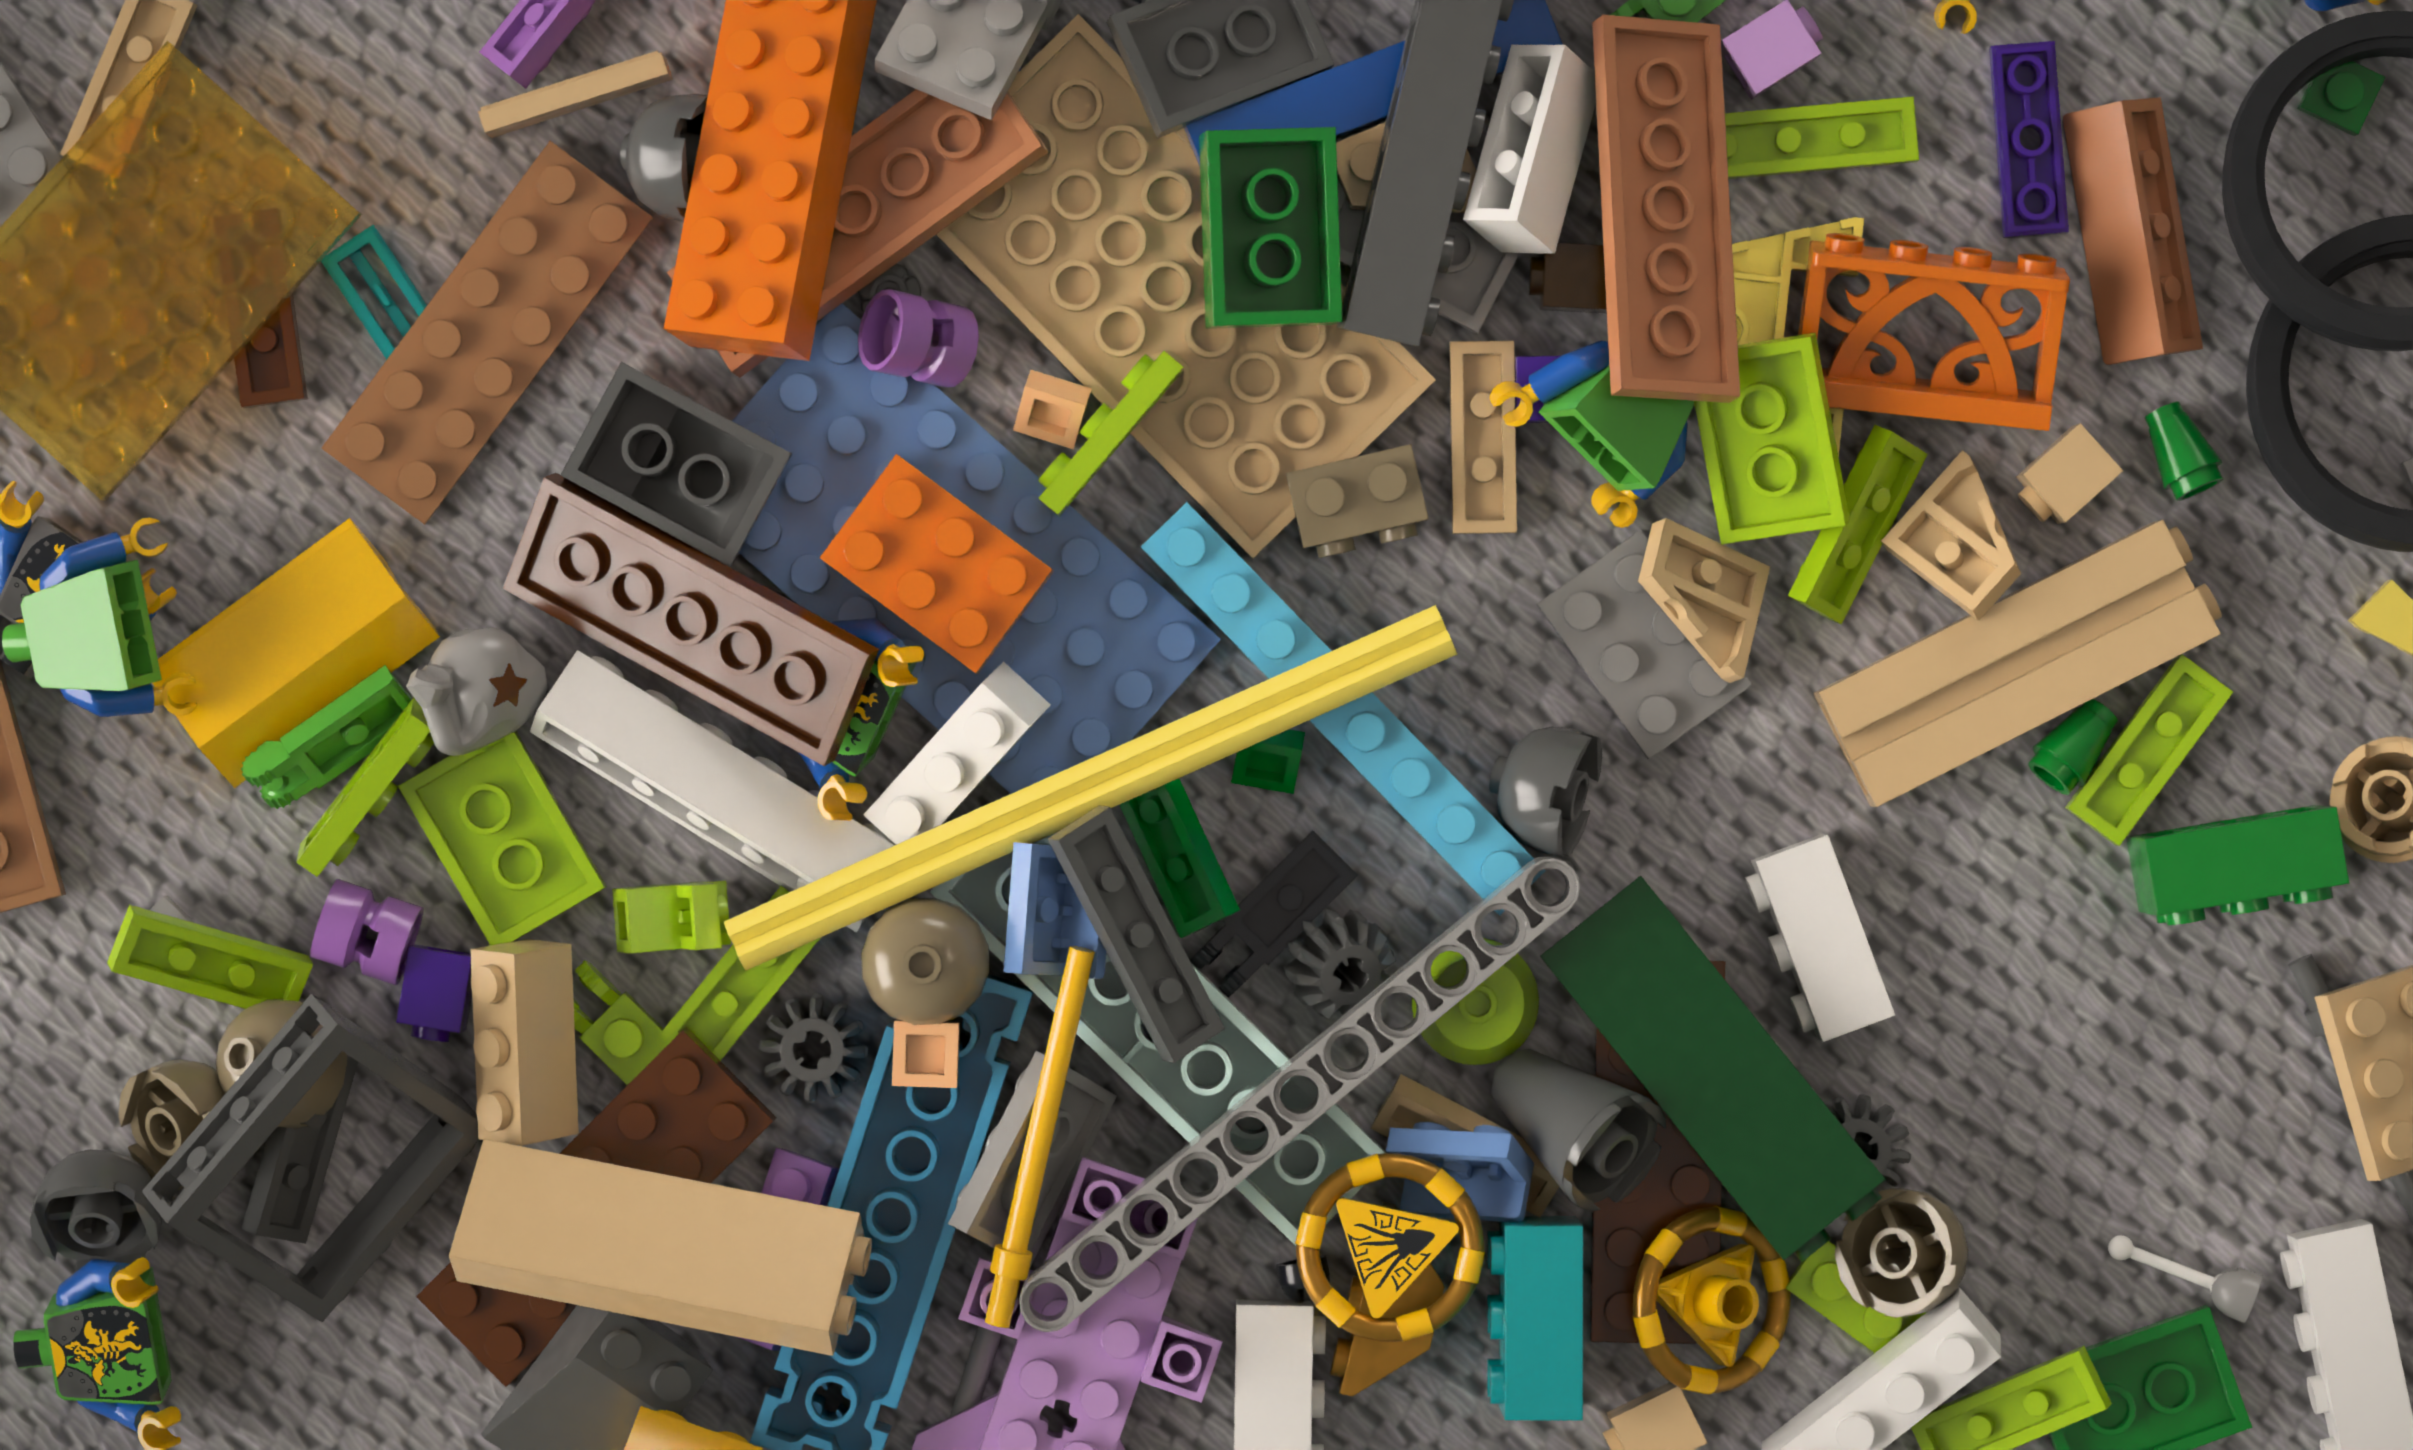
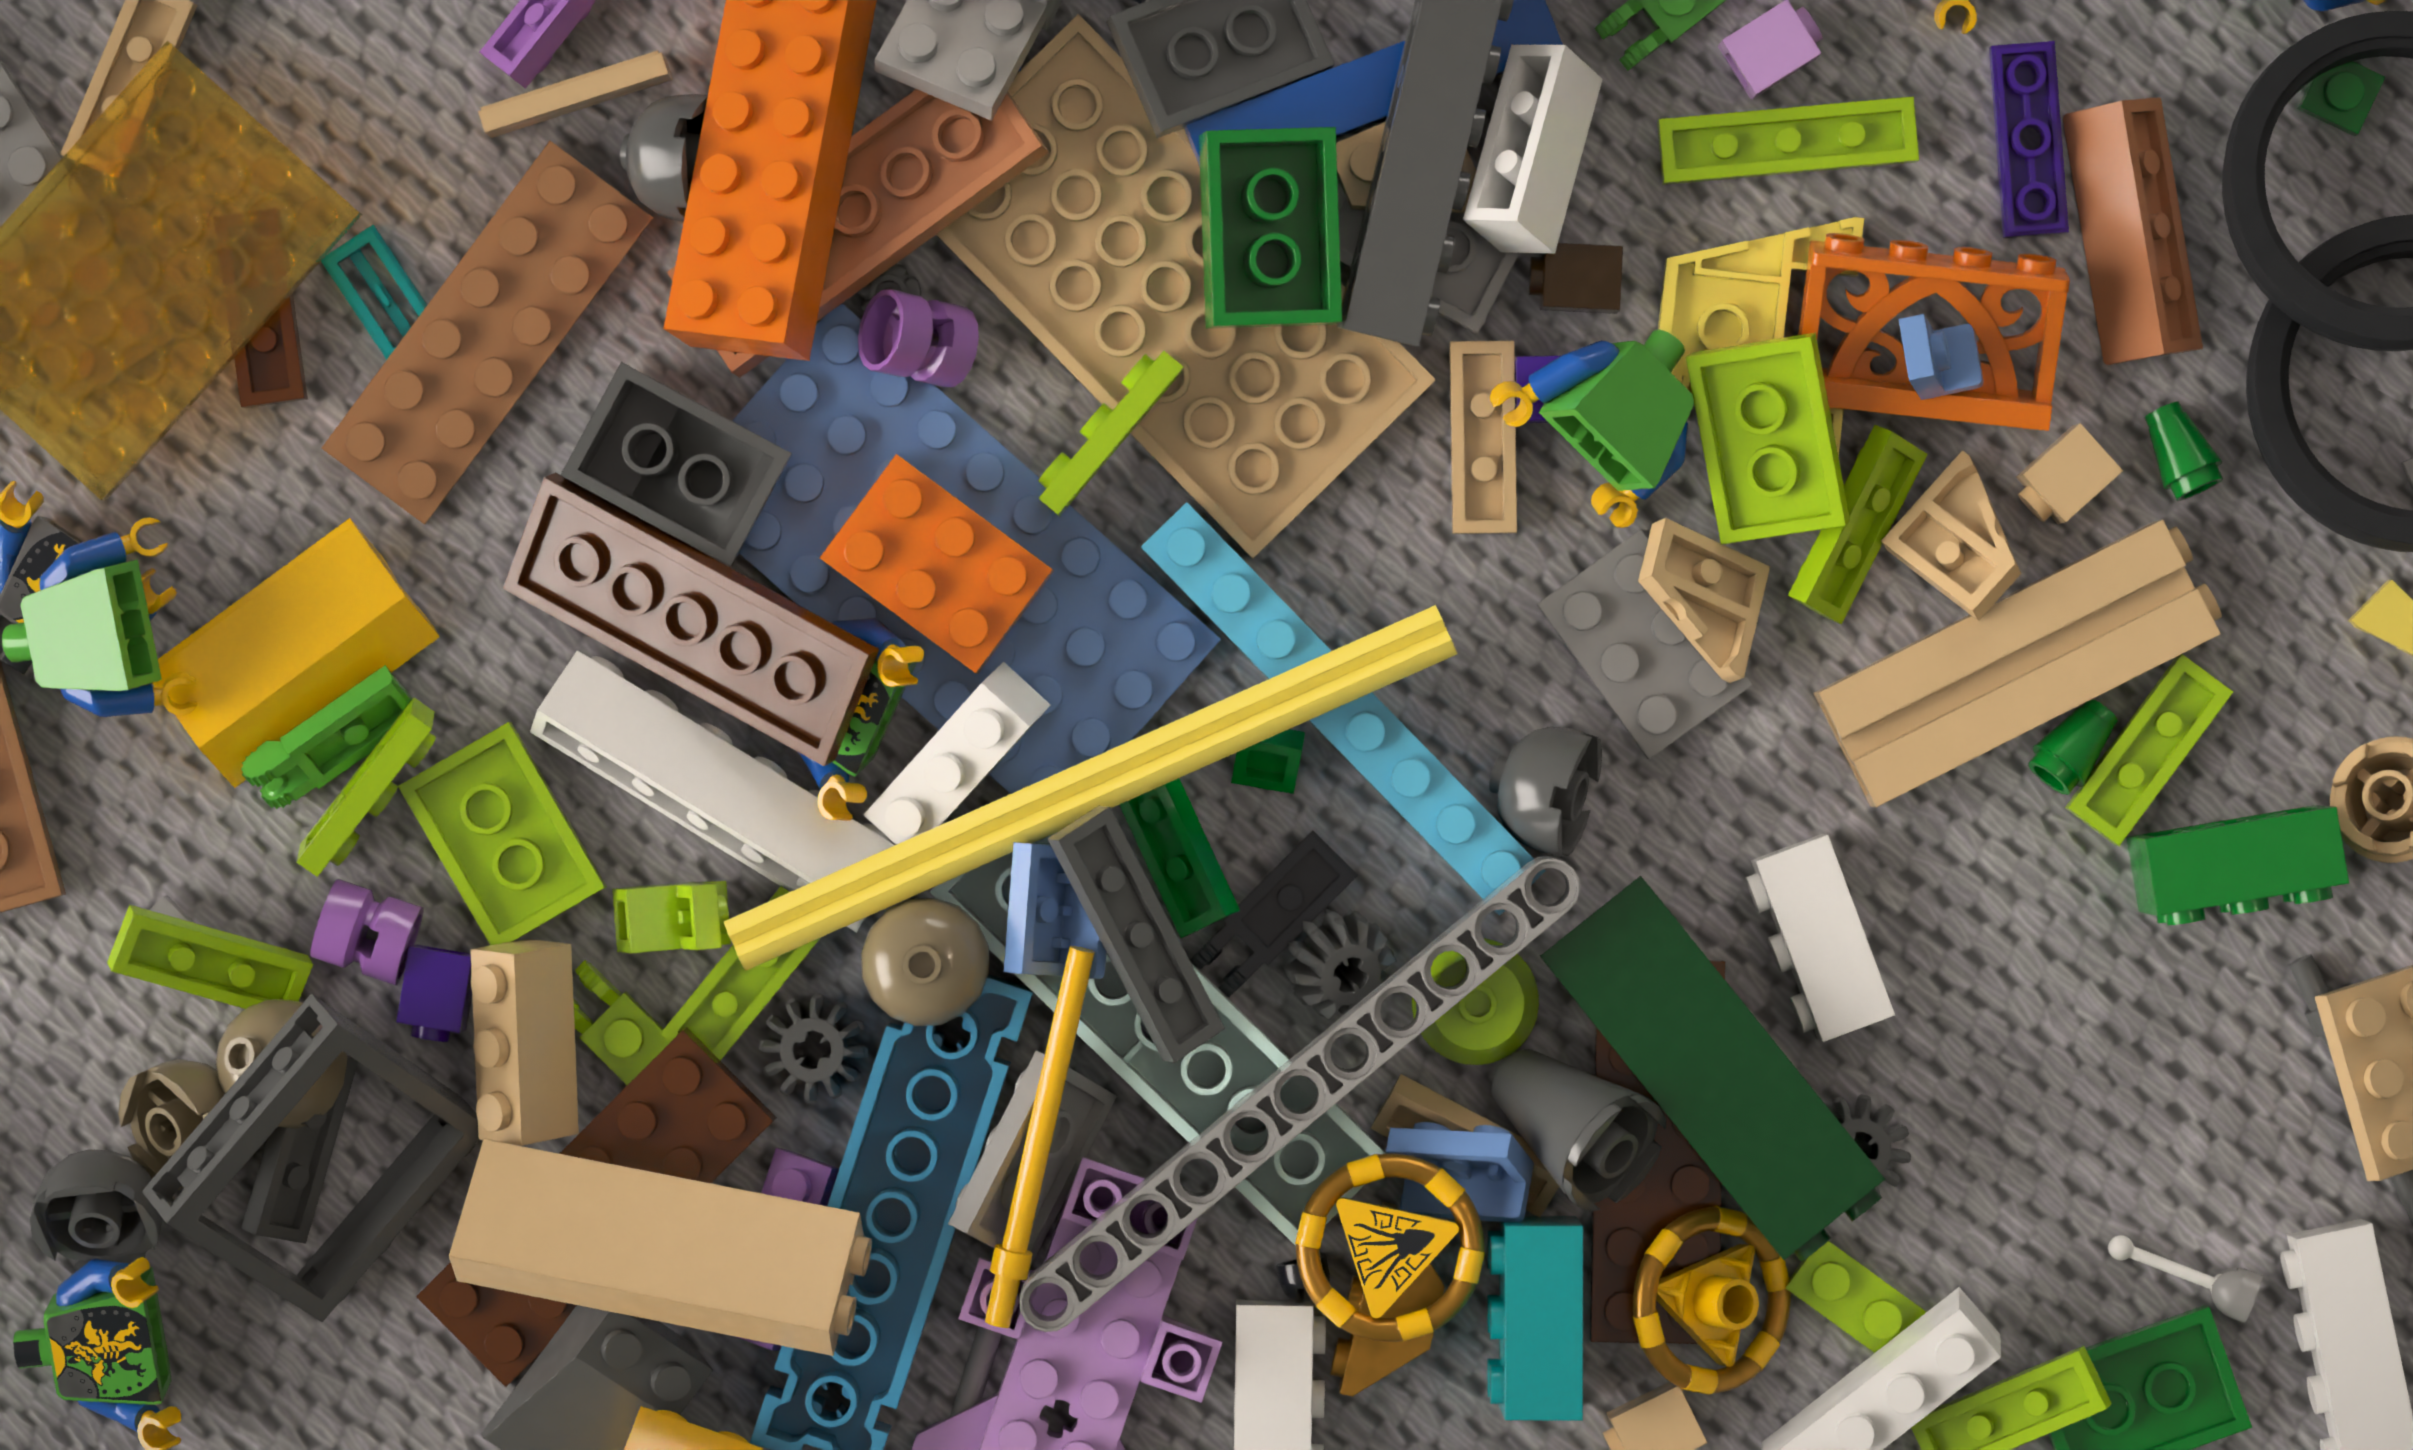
(477, 689): light grey piece -> none
(925, 1055): light nougat plate -> none
(1052, 409): light nougat plate -> none
(1358, 499): dark tan bracket -> none
(1665, 209): nougat plate -> none
(1903, 1254): dark tan cylinder -> none
(1940, 359): none -> medium blue bracket

